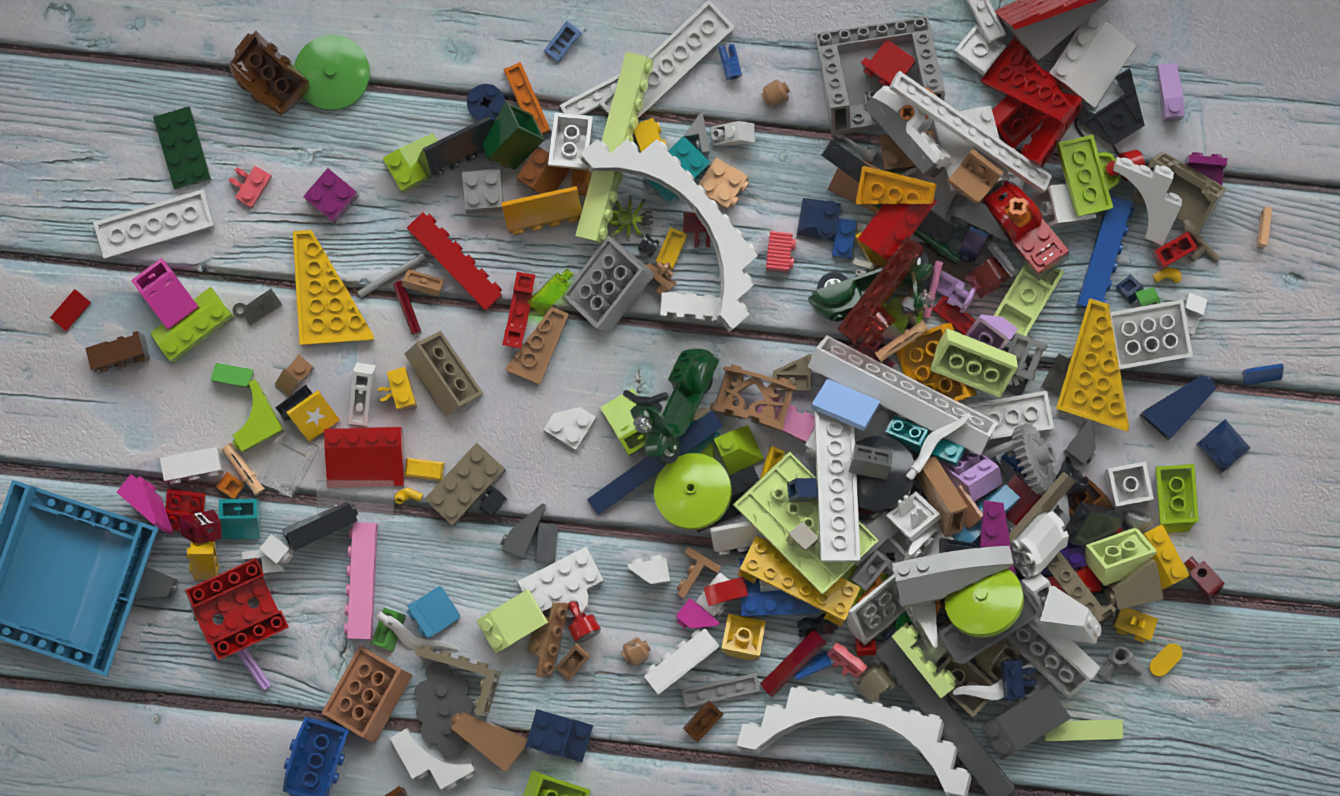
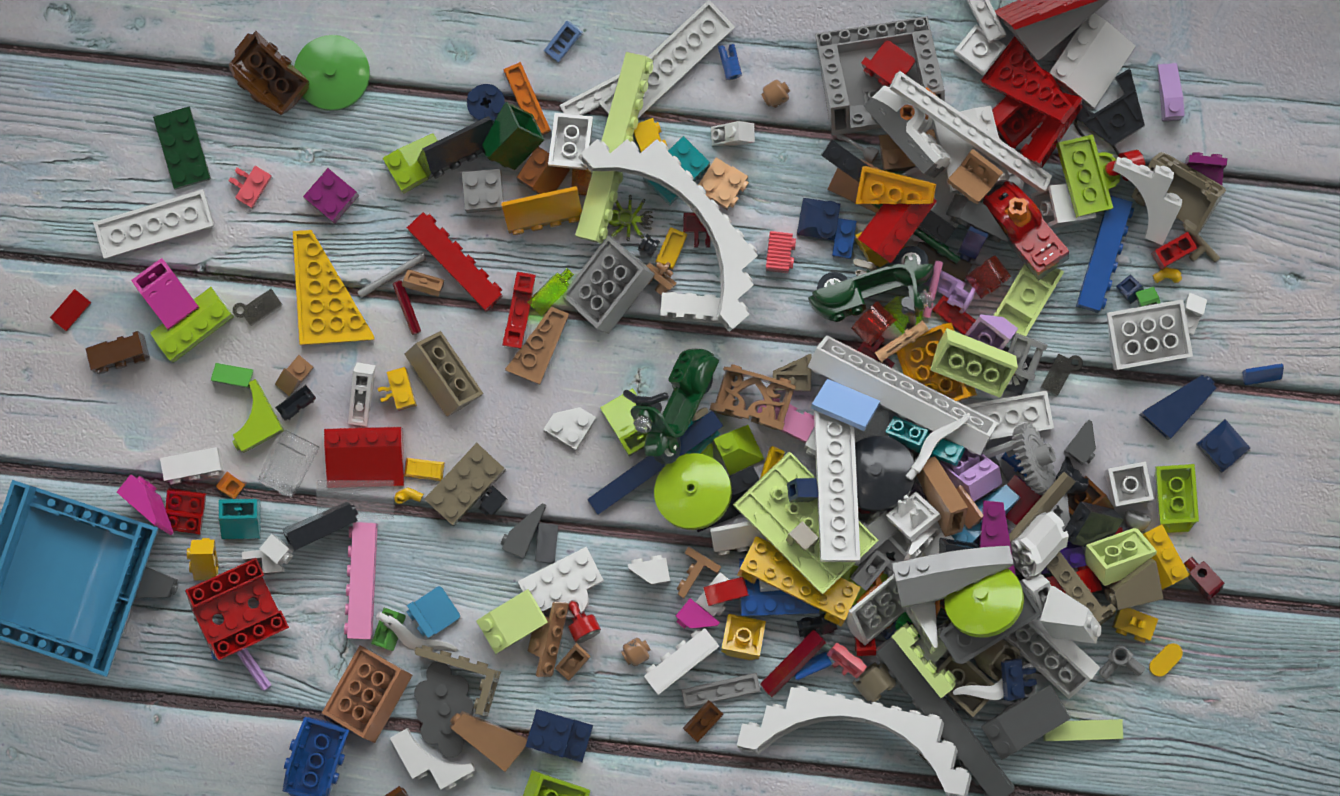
(201, 527): dark red torso -> none
(256, 487): light nougat pin -> none
(313, 415): yellow tile -> none
(696, 130): light grey slope -> none
(871, 462): dark grey hinge -> none
(881, 289): clear red brick -> none
(1004, 259): clear tile -> none
(1093, 376): yellow wing -> none
(1264, 227): light nougat tile -> none

